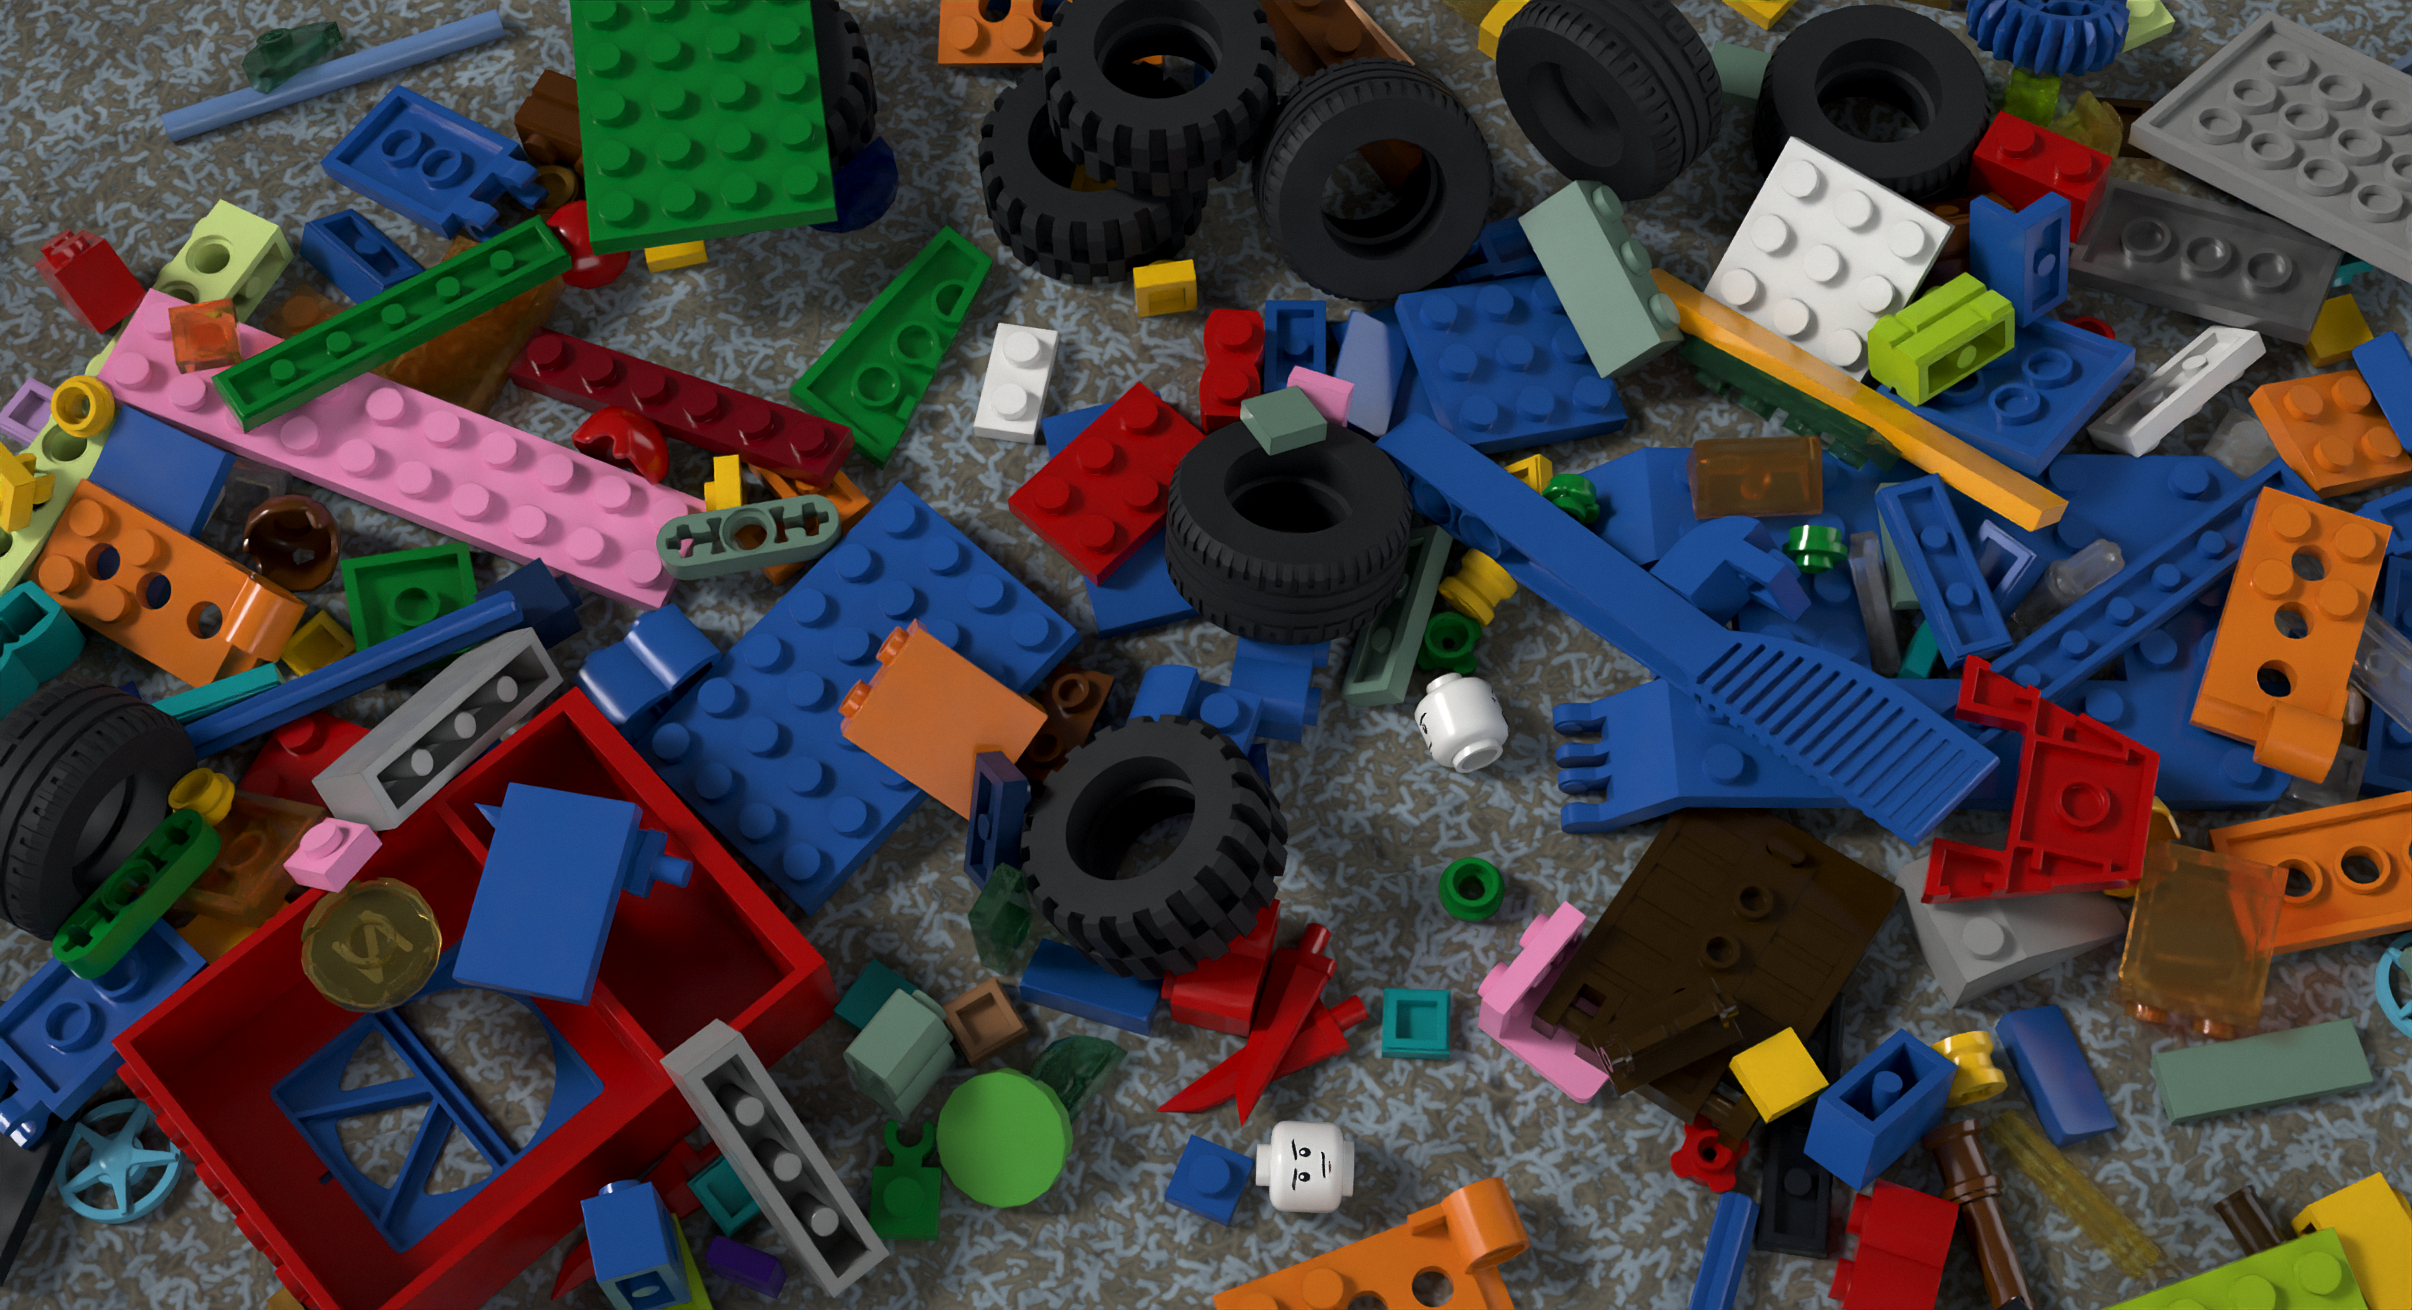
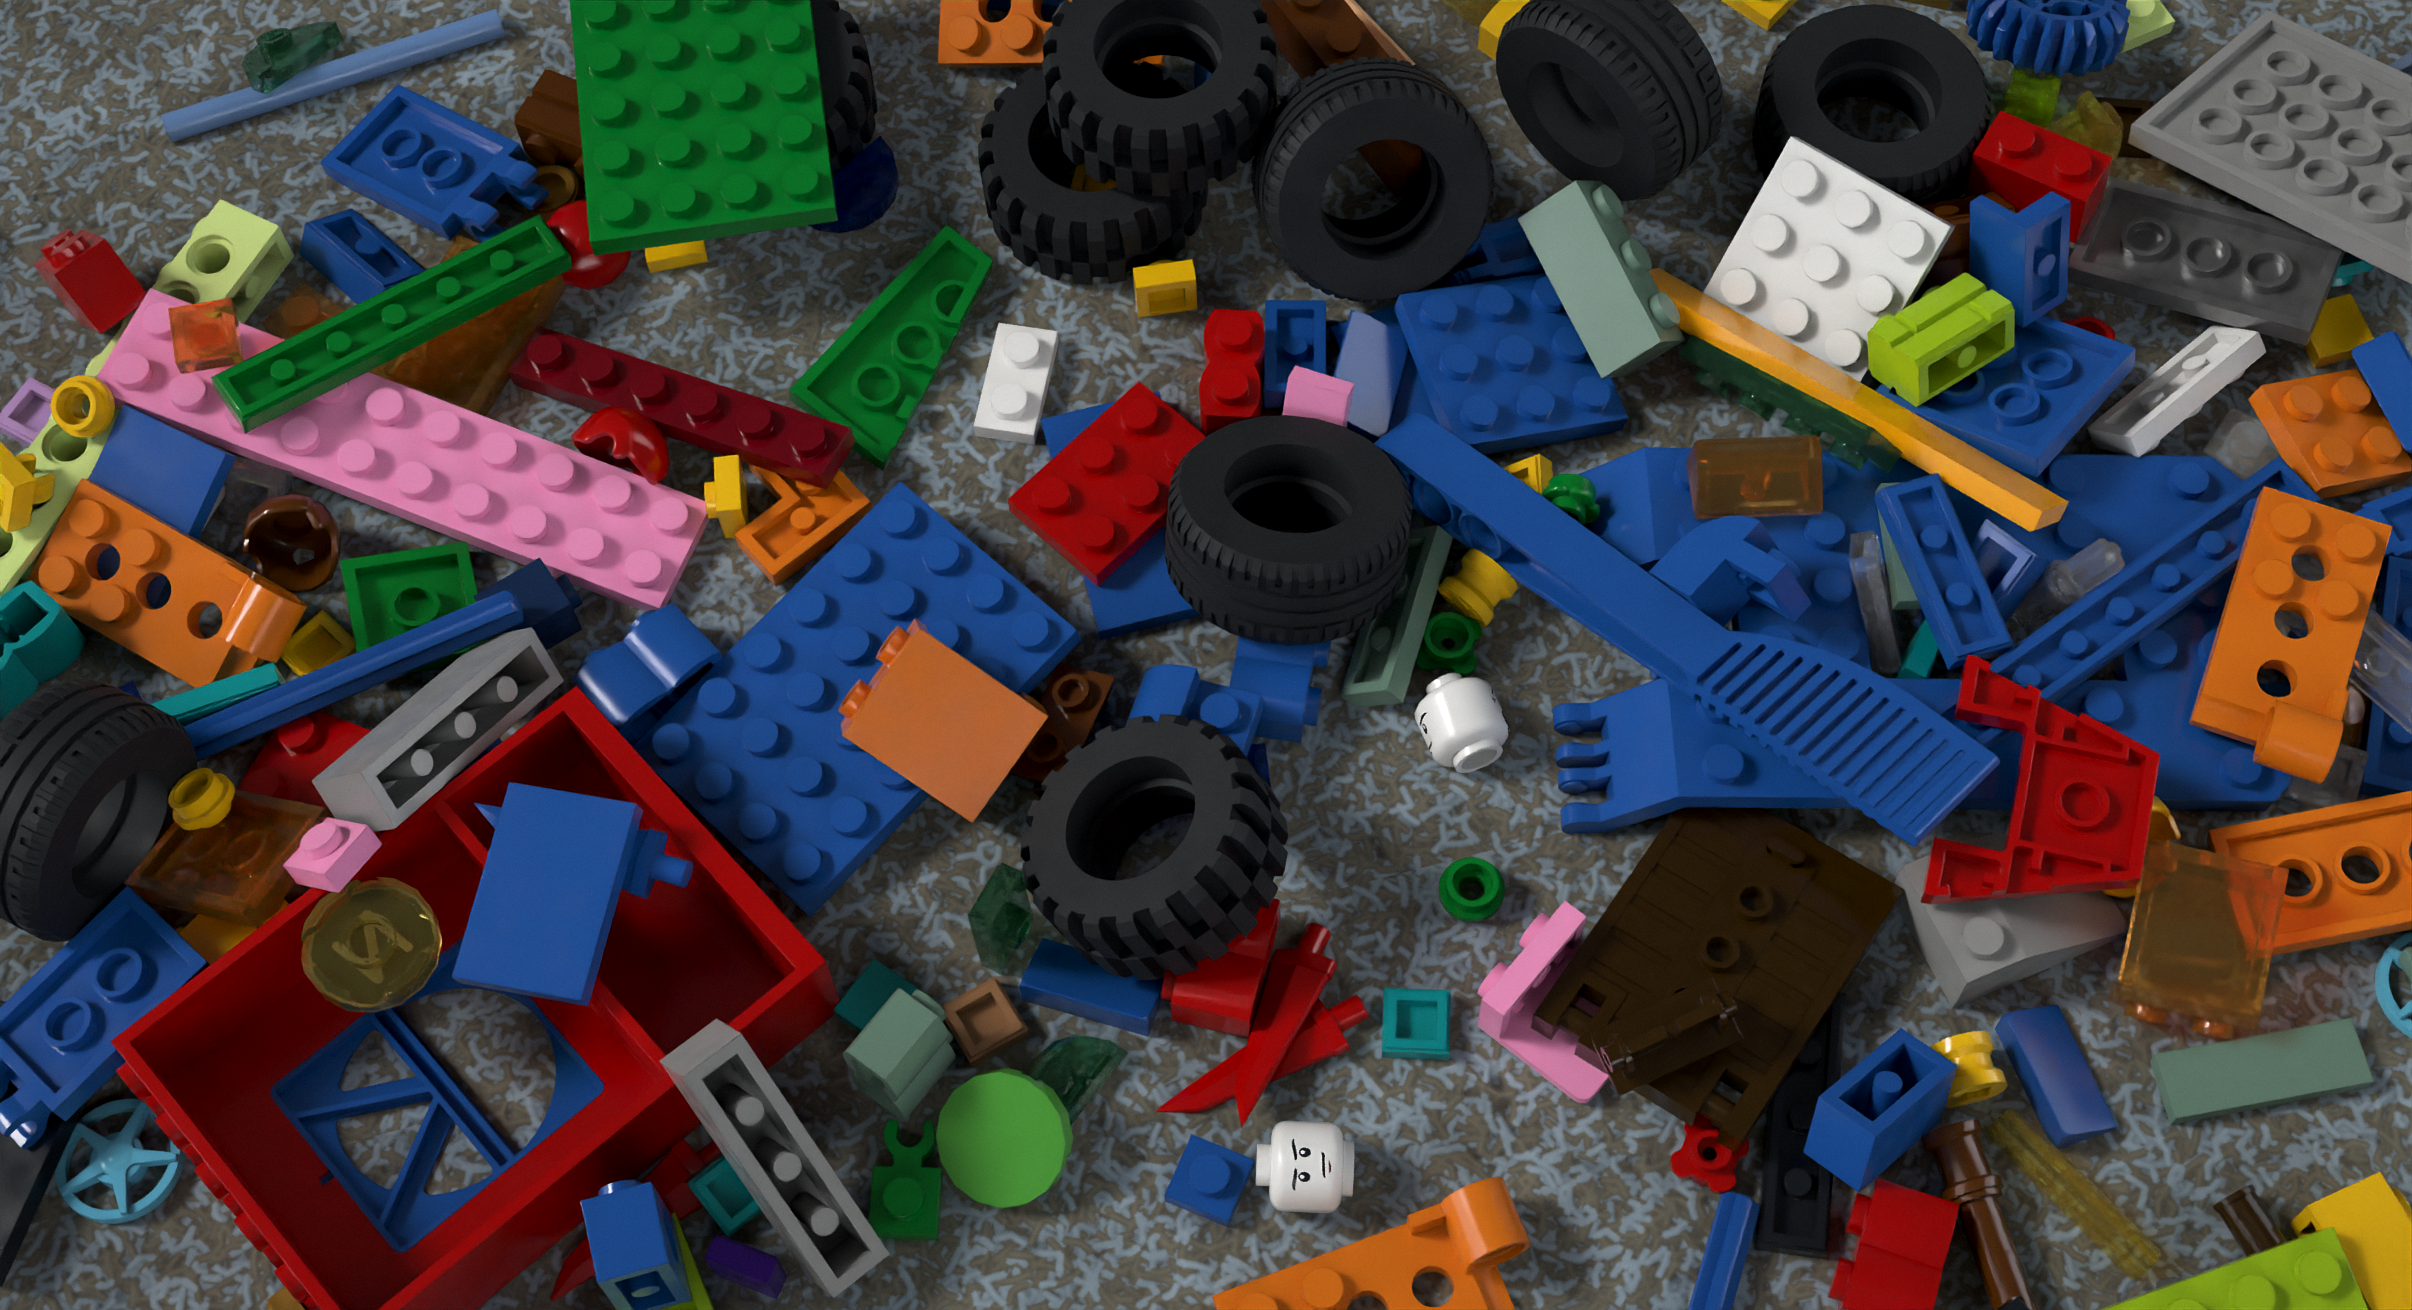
(107, 927): green beam -> none
(728, 521): sand green beam -> none
(996, 816): dark blue plate -> none
(1283, 420): sand green tile -> none
(1740, 73): sand green tile -> none
(1778, 1074): yellow tile -> none
(1815, 548): green plate -> none

